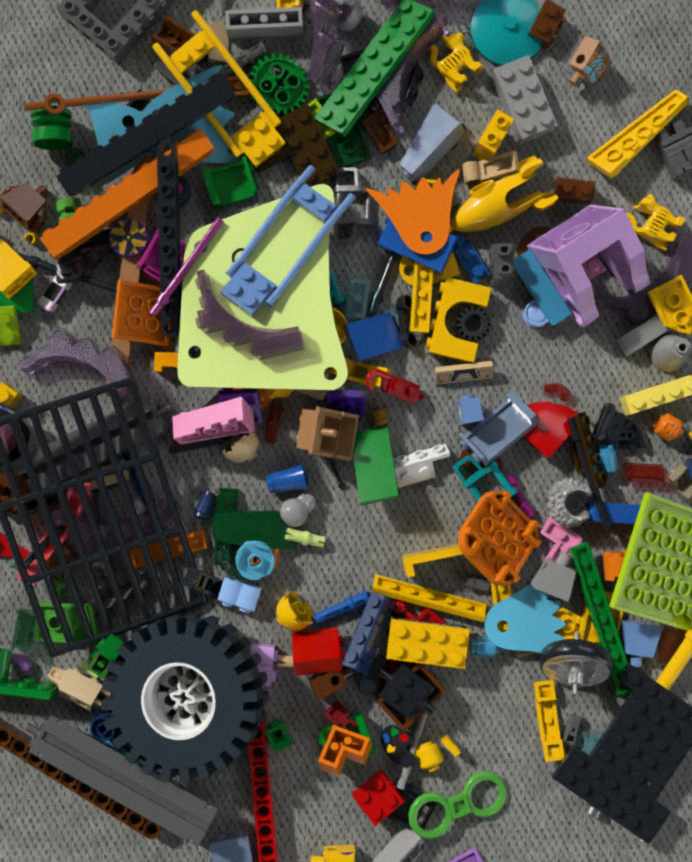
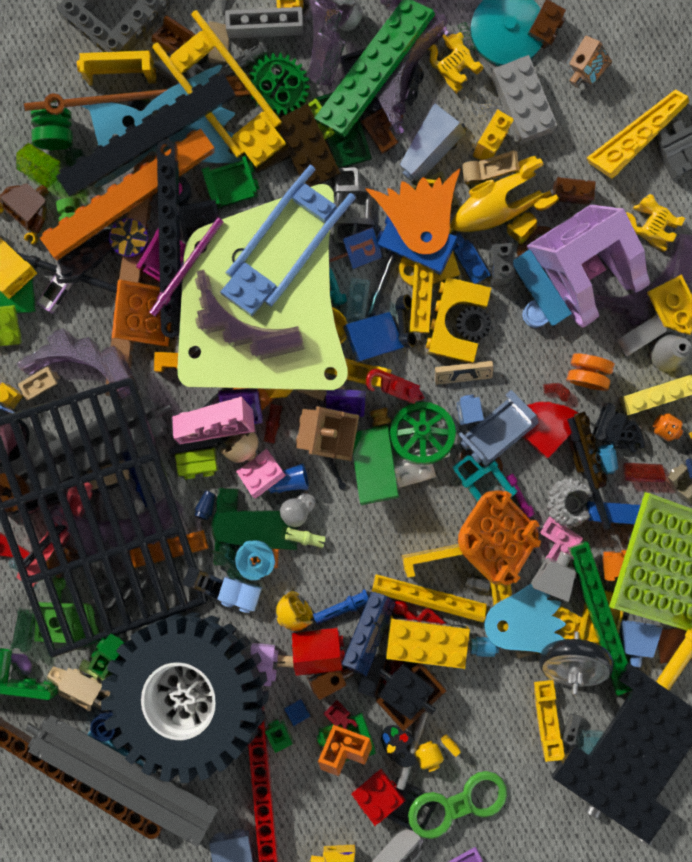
(37, 165): none -> clear neon green brick
(38, 383): none -> tan plate
(116, 64): none -> yellow panel
(197, 216): none -> black plate
(197, 463): none -> lime brick
(260, 473): none -> bright pink plate
(297, 712): none -> blue tile
(360, 248): none -> blue piece
(423, 436): none -> green wheel
(522, 227): none -> yellow brick
(590, 372): none -> orange wheel

